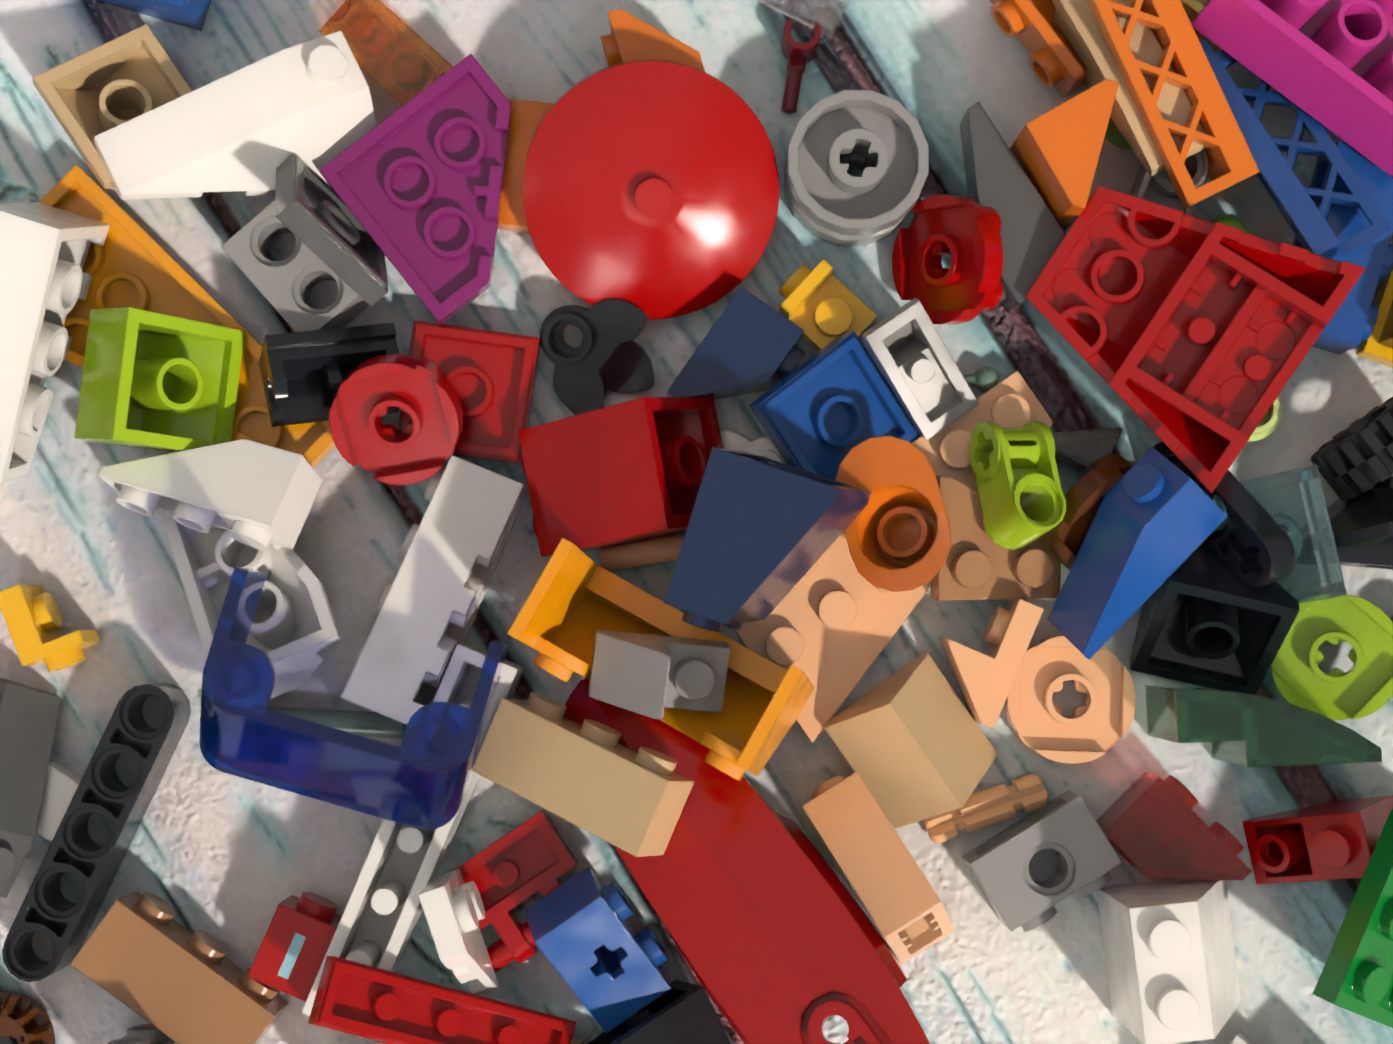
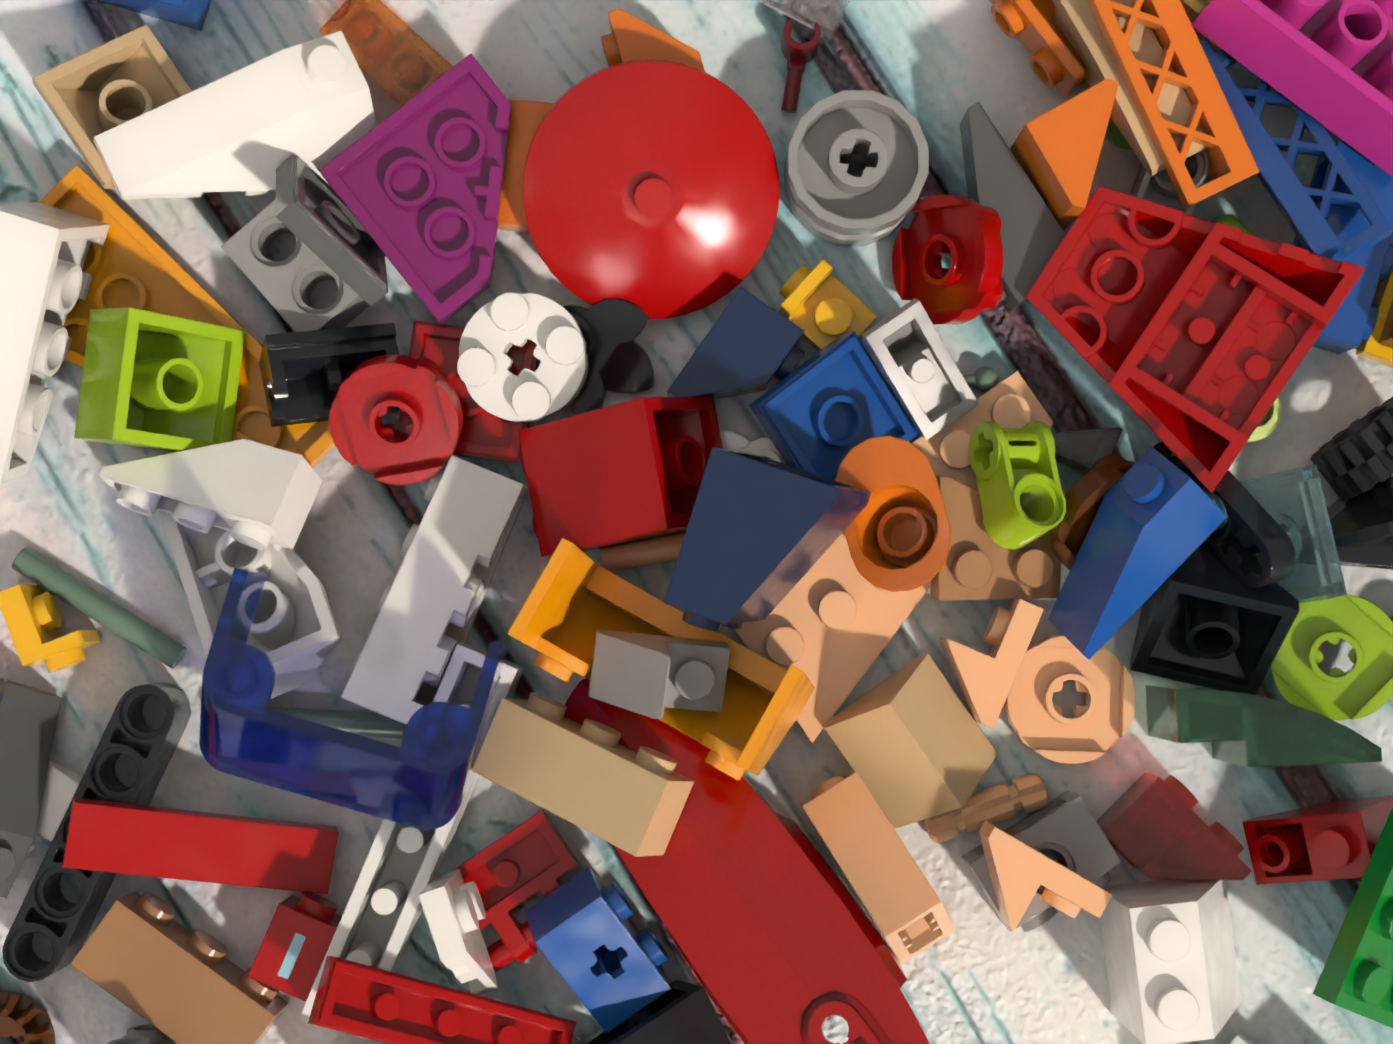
(99, 608): none -> sand green bar
(199, 846): none -> red tile
(513, 321): none -> white plate
(1020, 870): none -> light nougat slope

